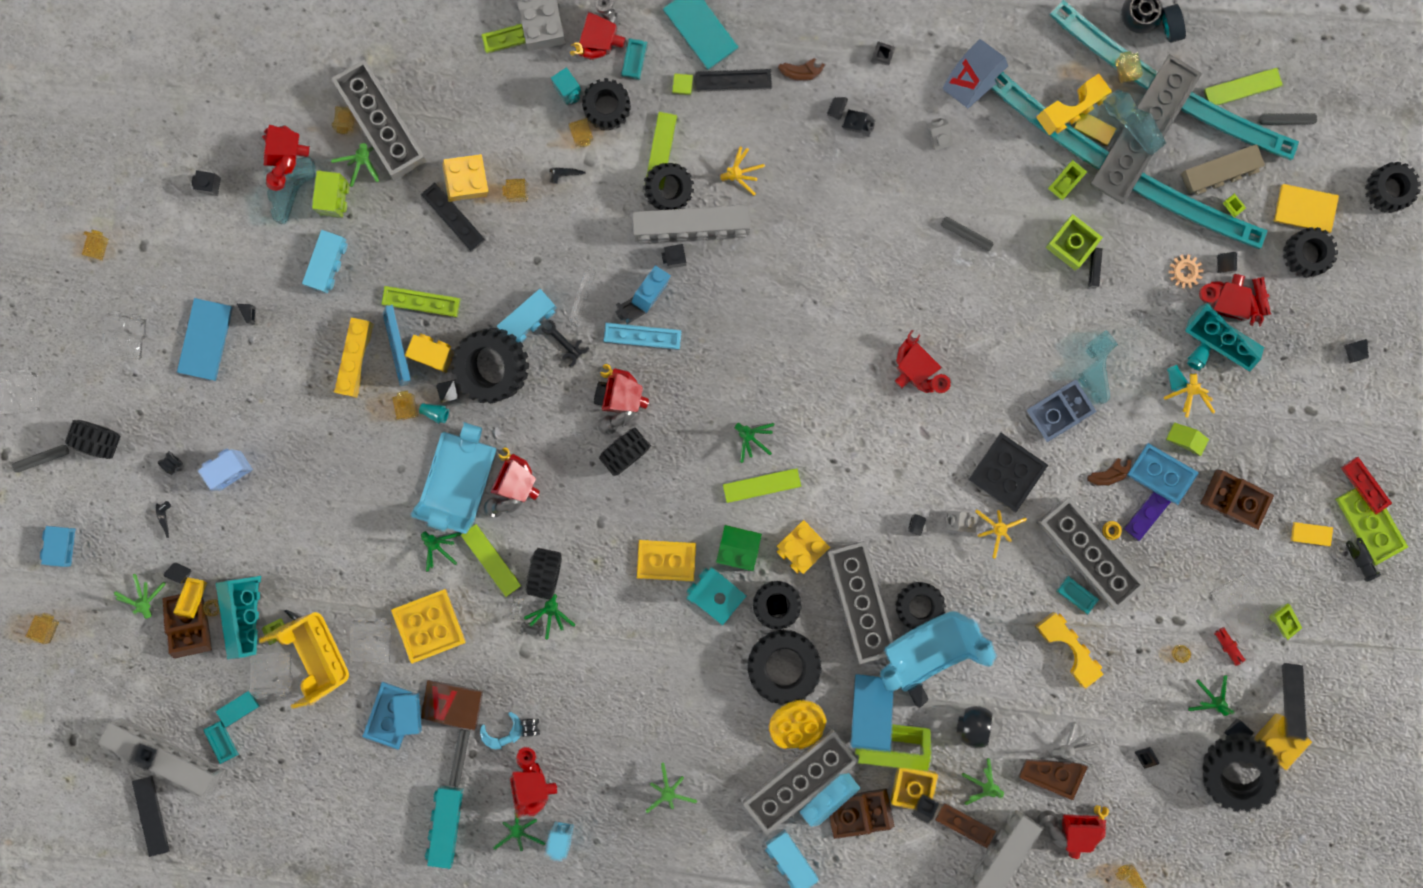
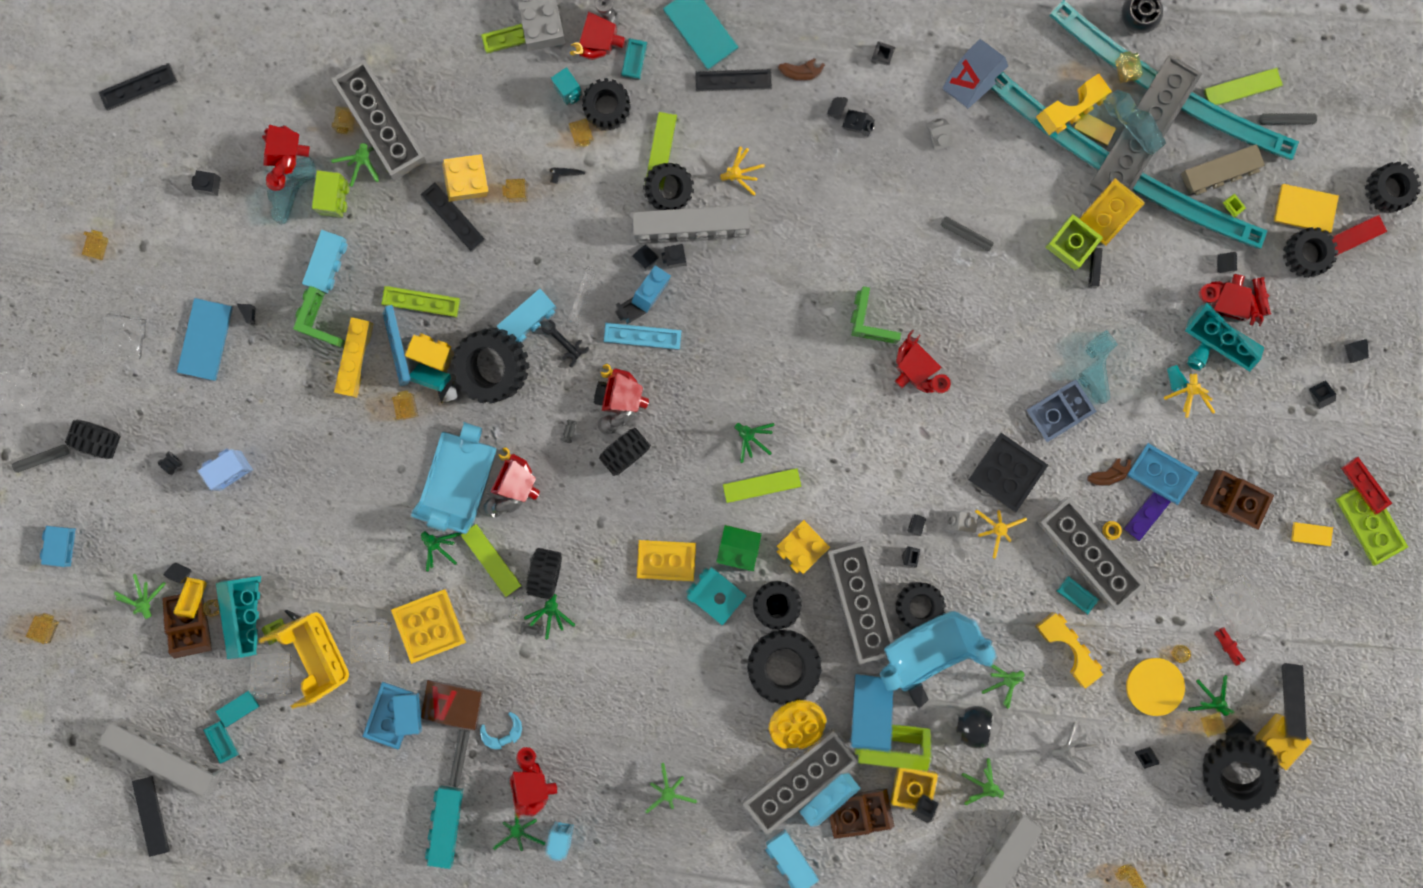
(138, 86): none -> black tile
(143, 756): black slope -> none
(161, 515): black bar -> none
(307, 314): none -> bright green bracket
(430, 377): none -> teal tile
(437, 413): teal cone -> none
(530, 727): black wheel -> none
(569, 431): none -> dark grey piece
(645, 257): none -> black slope
(682, 84): lime tile -> none
(867, 332): none -> bright green bracket
(911, 556): none -> black slope
(965, 825): reddish brown plate -> none
(1010, 681): none -> bright green plant
(1054, 776): reddish brown wing -> none
(1067, 180): lime slope -> none
(1078, 832): red torso -> none
(1111, 210): none -> yellow tile
(1155, 686): none -> yellow tile
(1173, 23): black wheel -> none
(1188, 438): lime slope -> none
(1192, 266): light nougat gear -> none
(1213, 725): none -> clear yellow brick
(1286, 620): lime slope -> none
(1323, 394): none -> black slope
(1359, 234): none -> red tile
(1363, 559): black piece -> none

